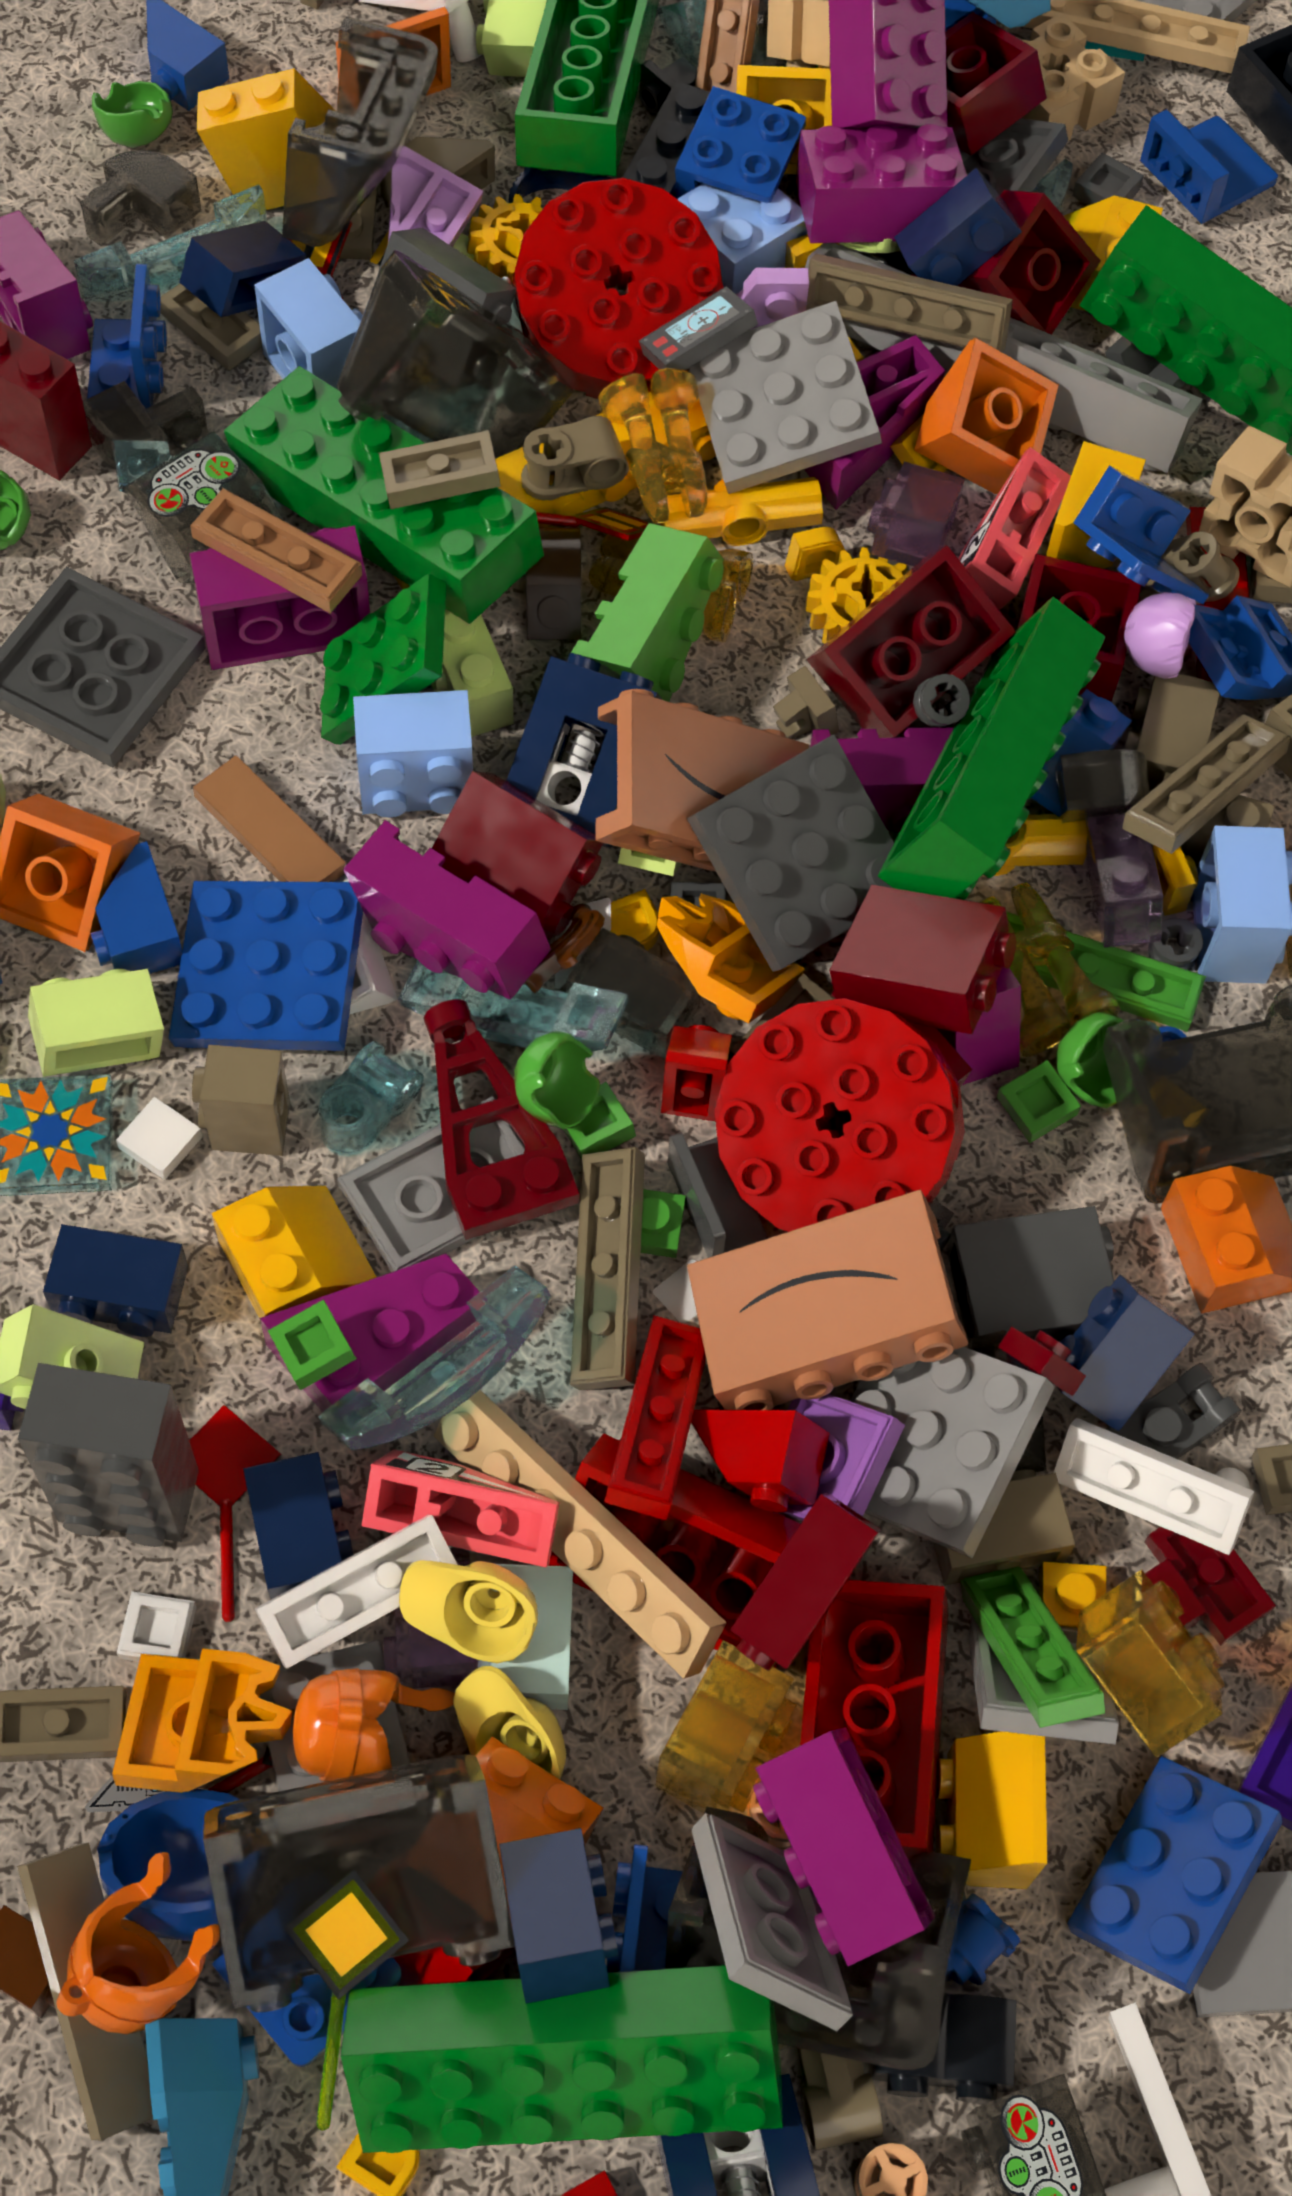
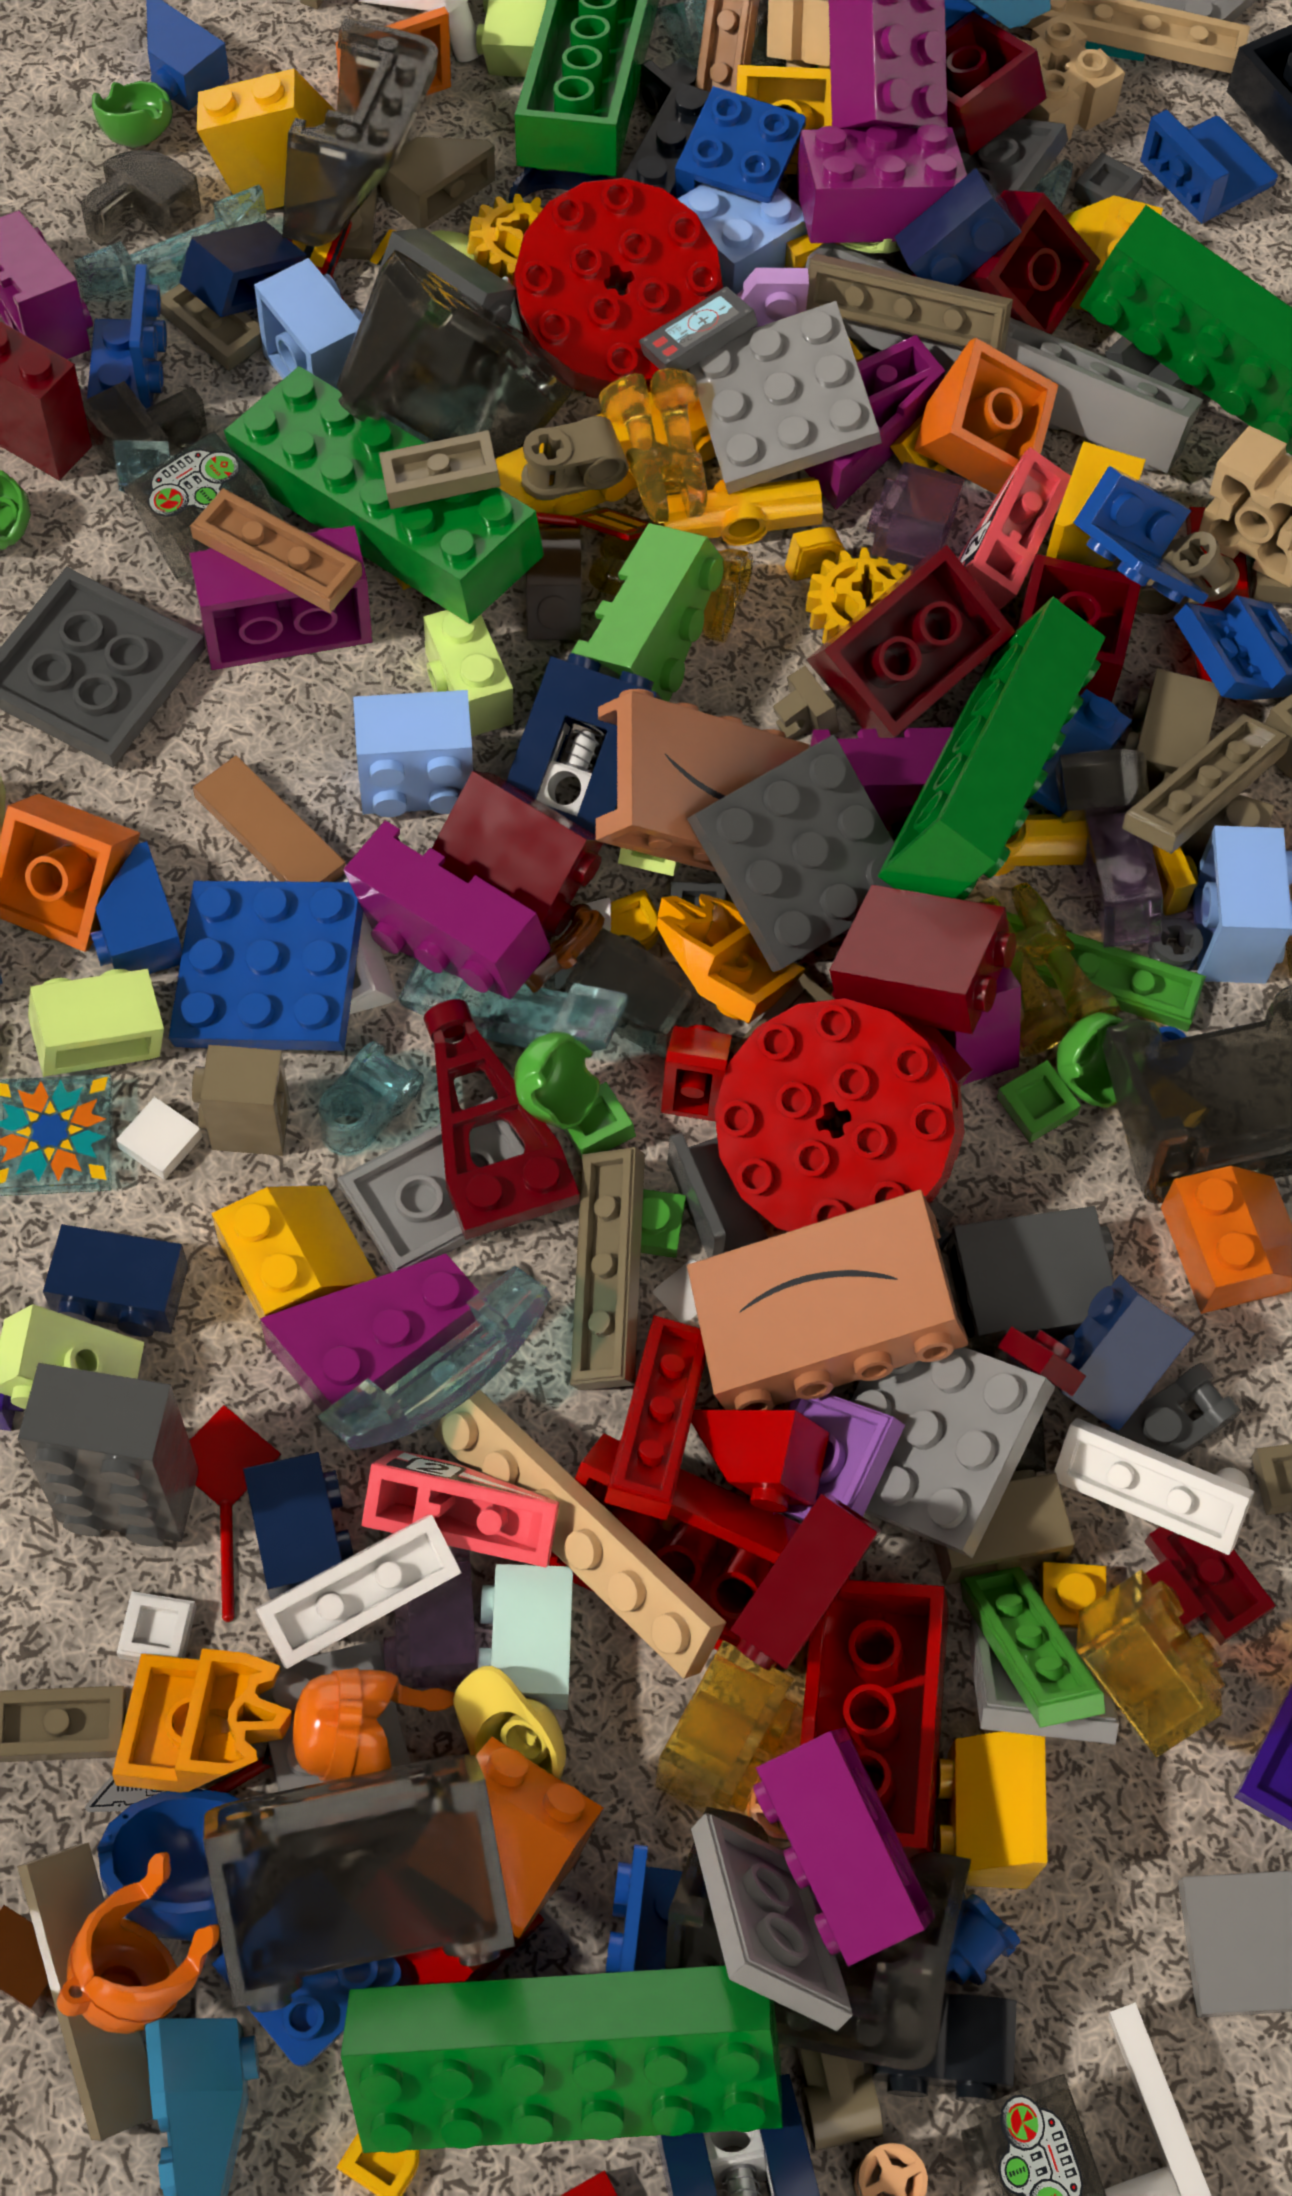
(312, 1344): bright green plate -> none
(344, 1941): piece -> none
(384, 654): green plate -> none
(430, 198): lavender wing -> none
(462, 1609): light yellow cap -> none
(555, 1916): dark blue brick -> none
(956, 708): dark grey bush -> none
(1160, 633): lavender hair -> none
(1175, 1874): blue plate -> none

